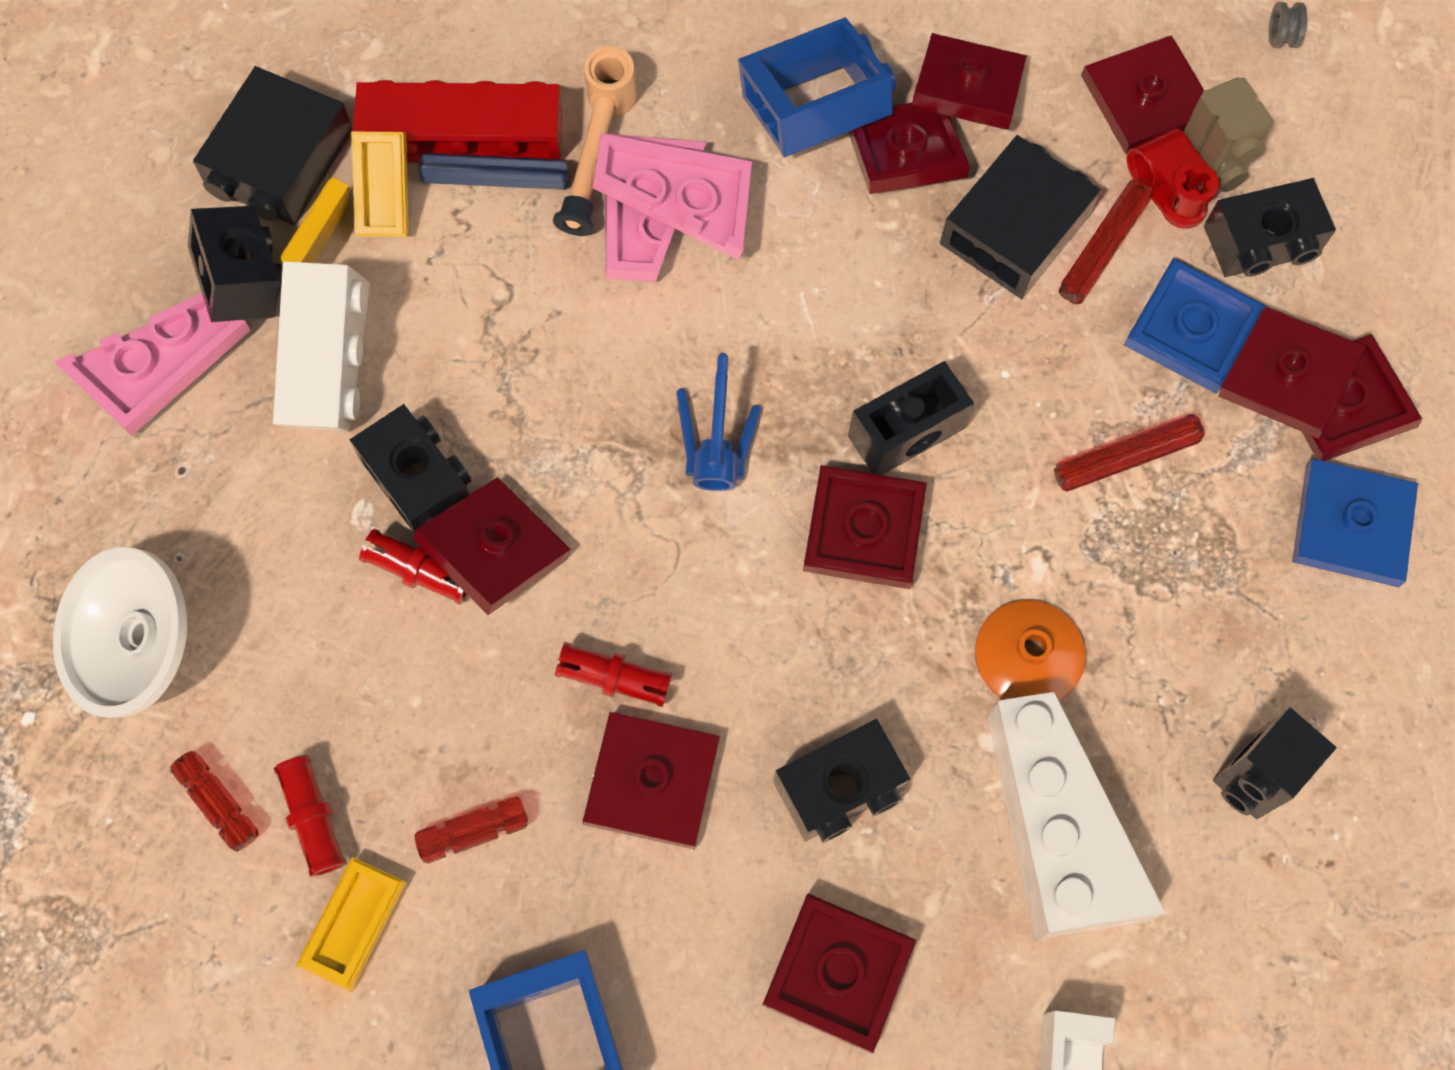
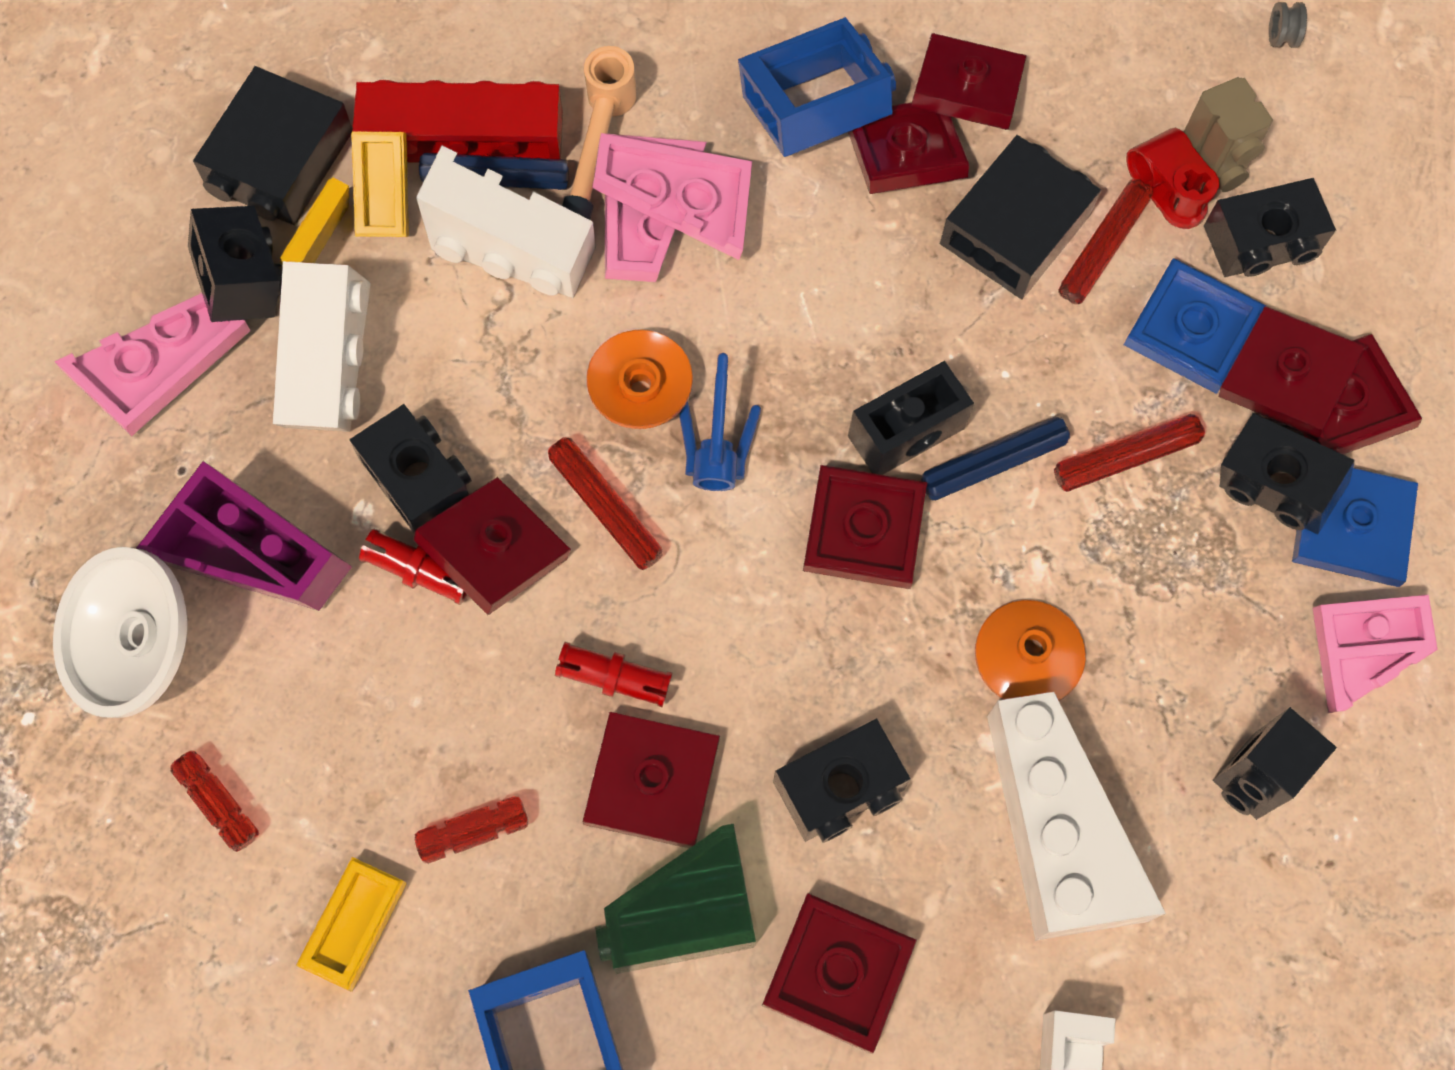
(241, 541): none -> magenta wedge
(309, 816): red pin -> none
(501, 231): none -> white wedge
(605, 503): none -> clear red axle
(635, 358): none -> orange dish
(681, 911): none -> clear green slope
(995, 458): none -> dark blue axle
(1144, 91): dark red plate -> none
(1271, 448): none -> black brick
(1370, 644): none -> bright pink wing

